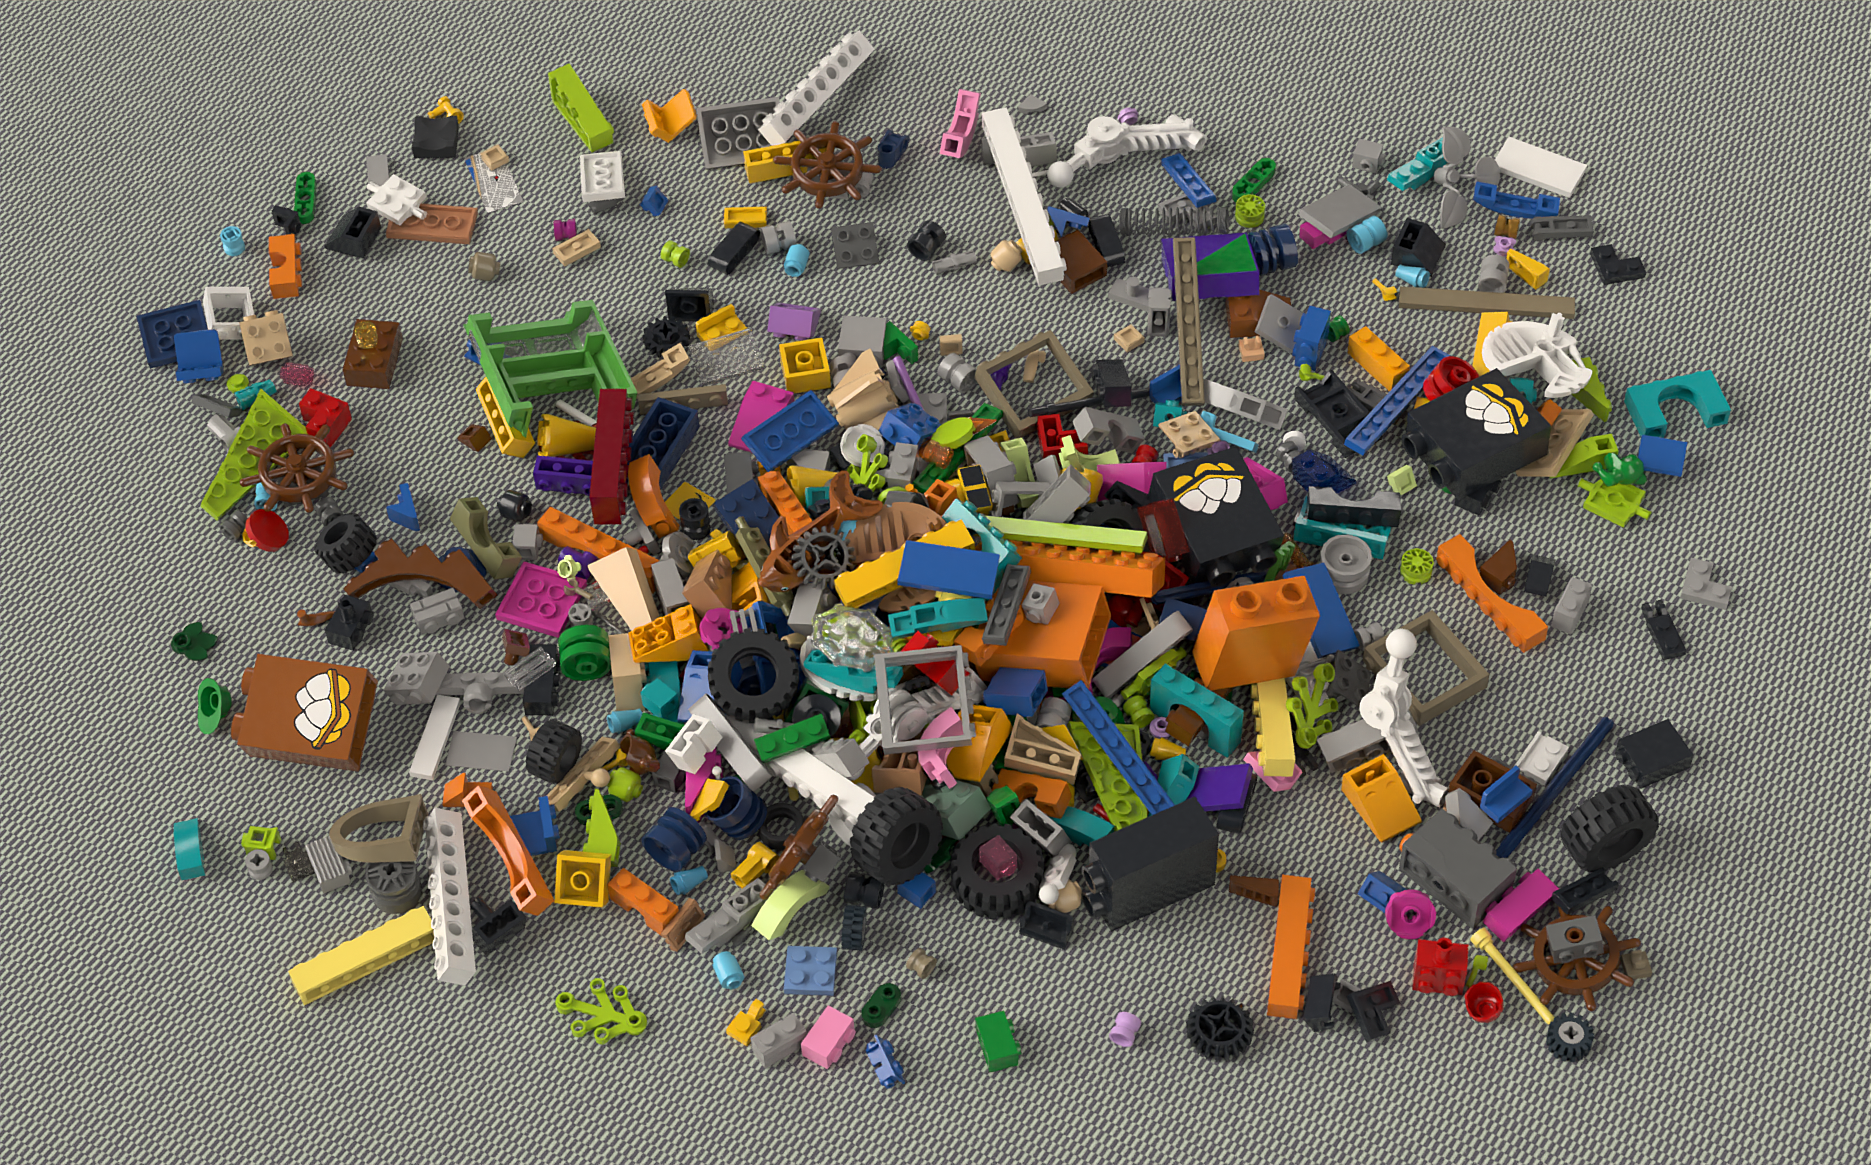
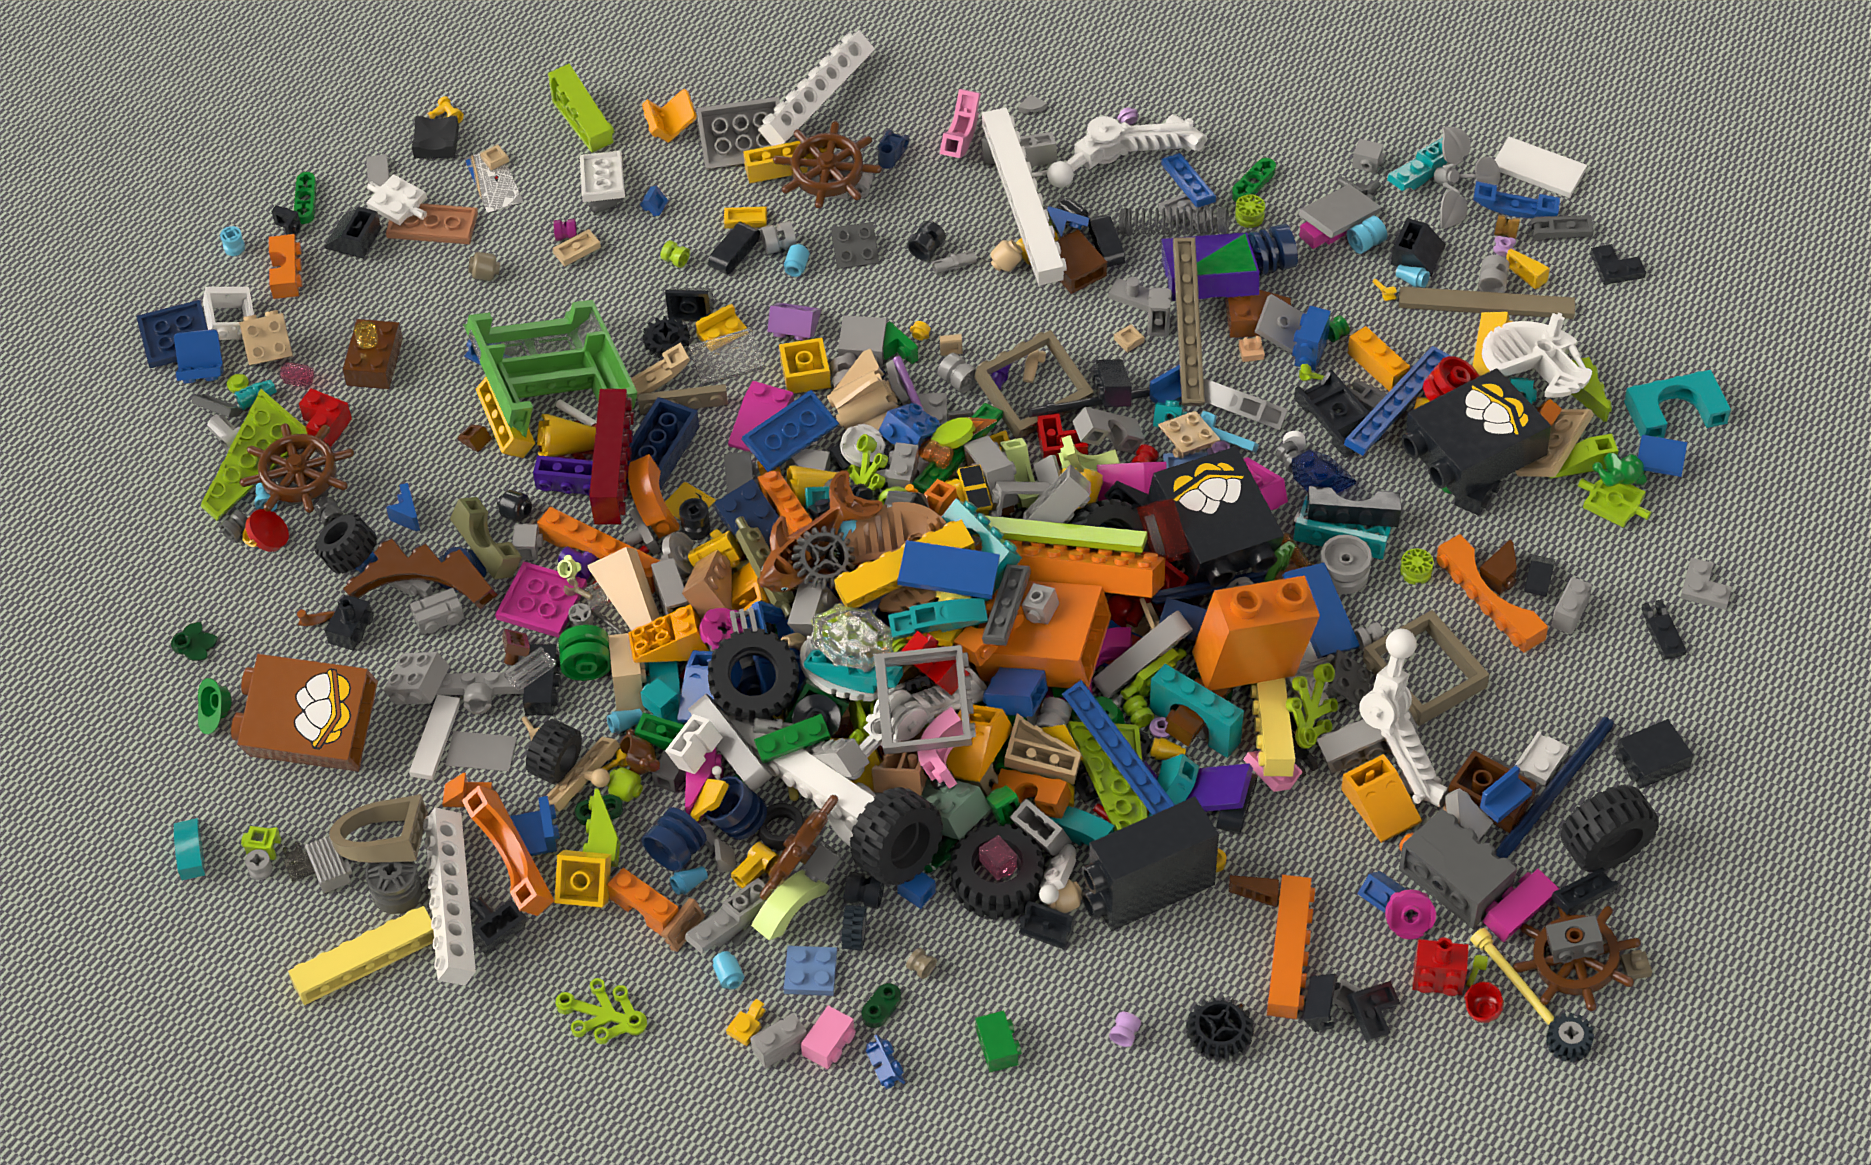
(1402, 480): yellowish green tile -> none

